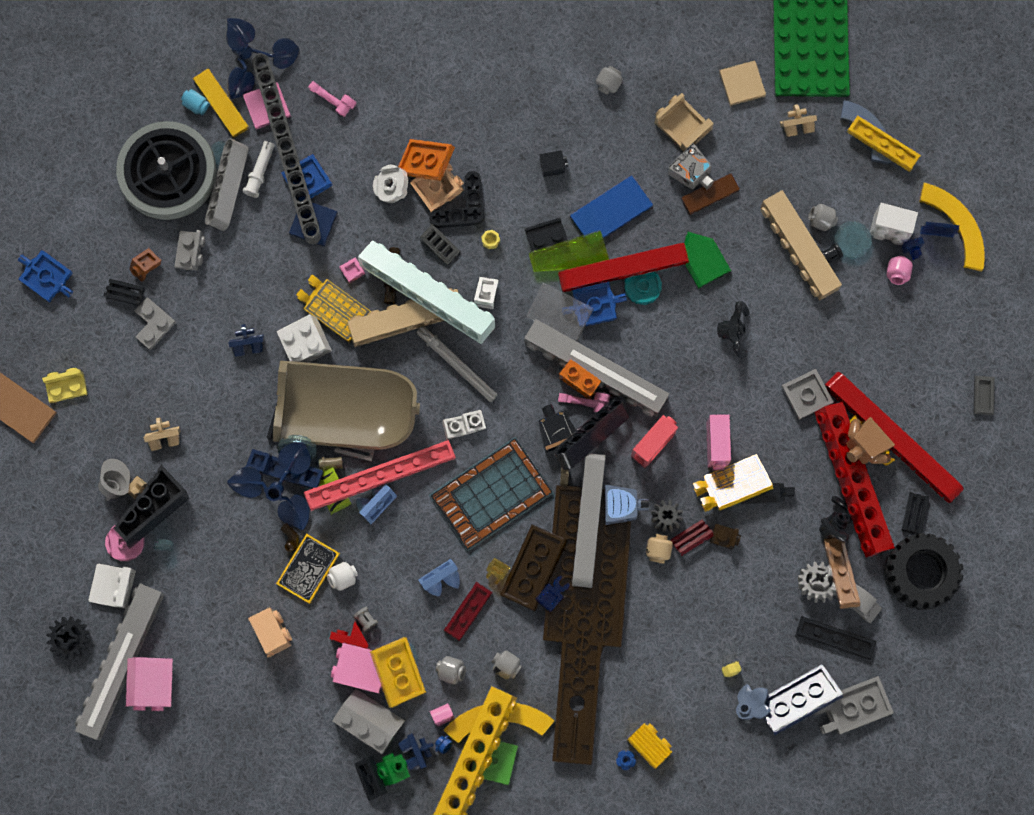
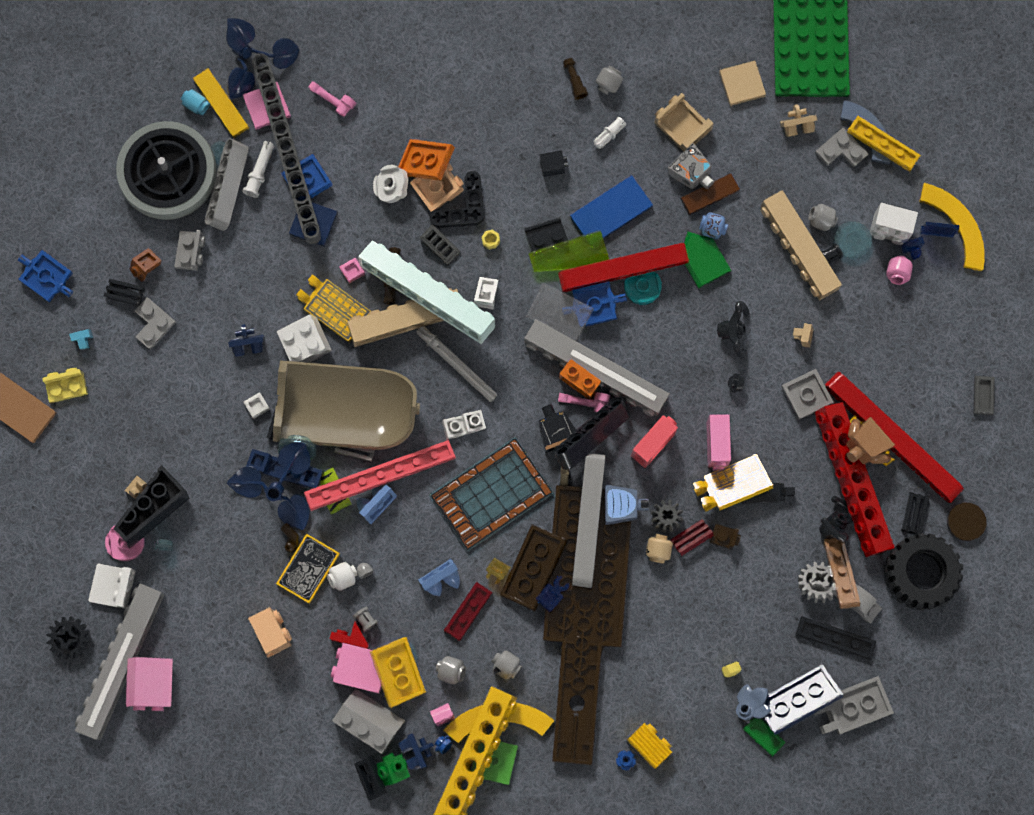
(82, 338): none -> medium azure tile
(114, 479): light grey piece -> none
(154, 438): tan hips -> none
(256, 405): none -> white tile
(328, 463): dark tan pin -> none
(364, 570): none -> light grey hinge
(579, 91): none -> dark brown piece
(609, 133): none -> white axle
(713, 225): none -> medium blue head
(736, 383): none -> black plate
(764, 736): none -> green tile
(804, 334): none -> tan tile
(841, 144): none -> light grey plate
(966, 521): none -> dark brown tile

